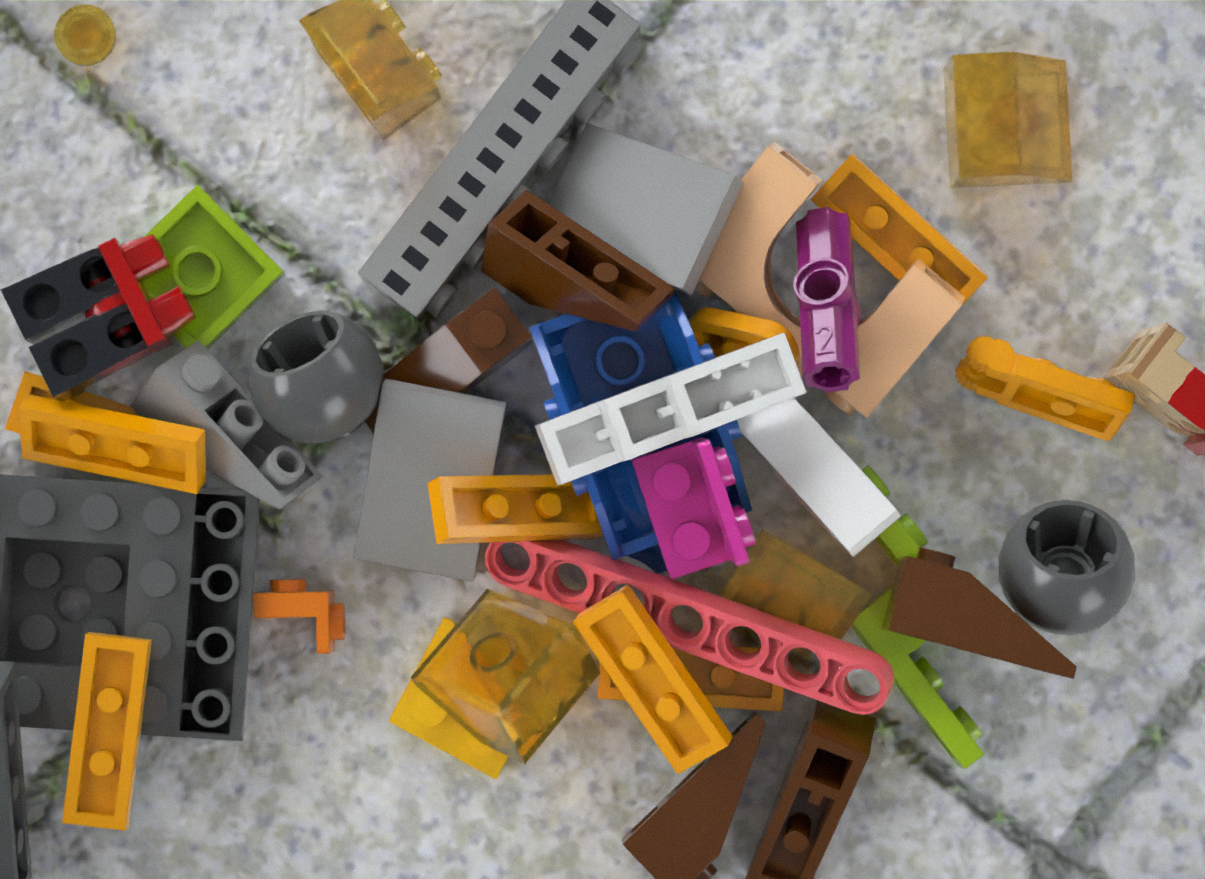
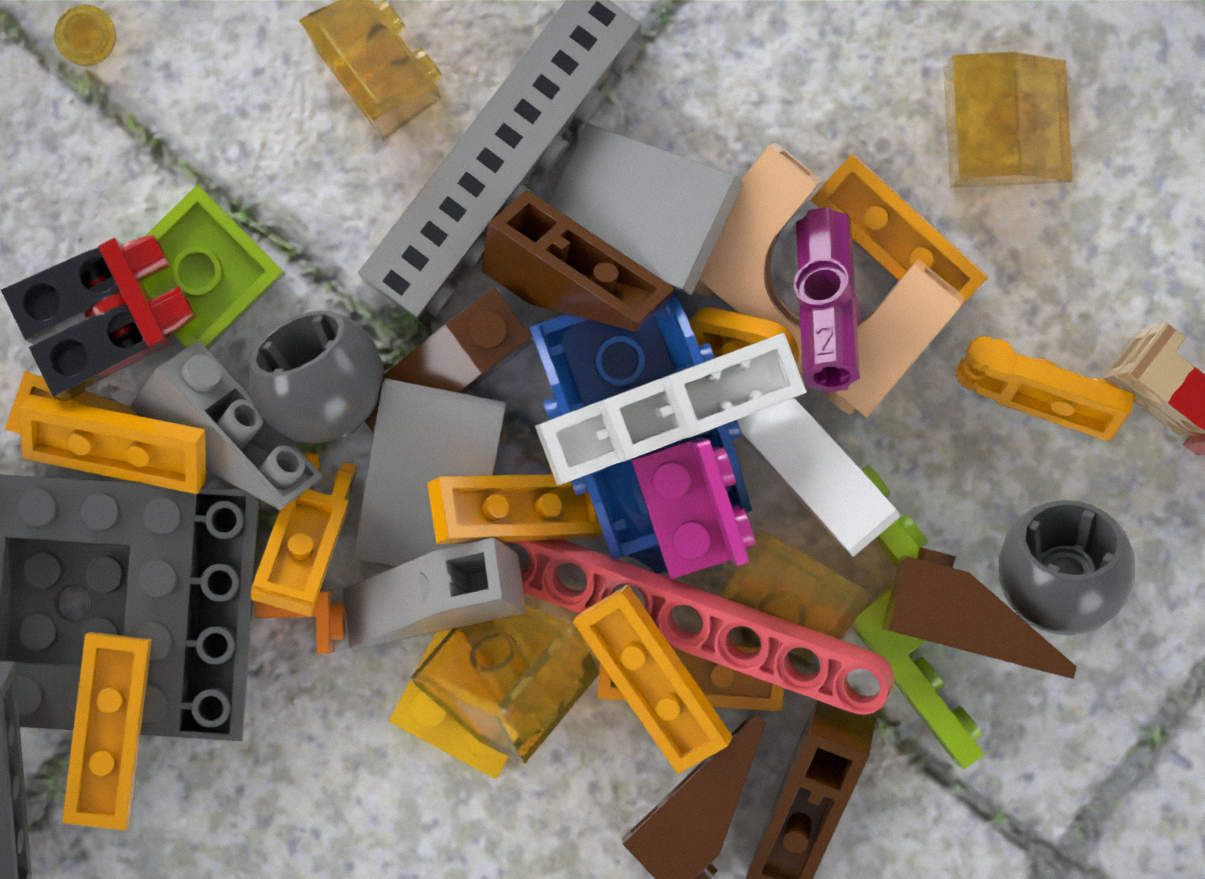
(303, 545): none -> light orange hinge
(436, 594): none -> light grey slope

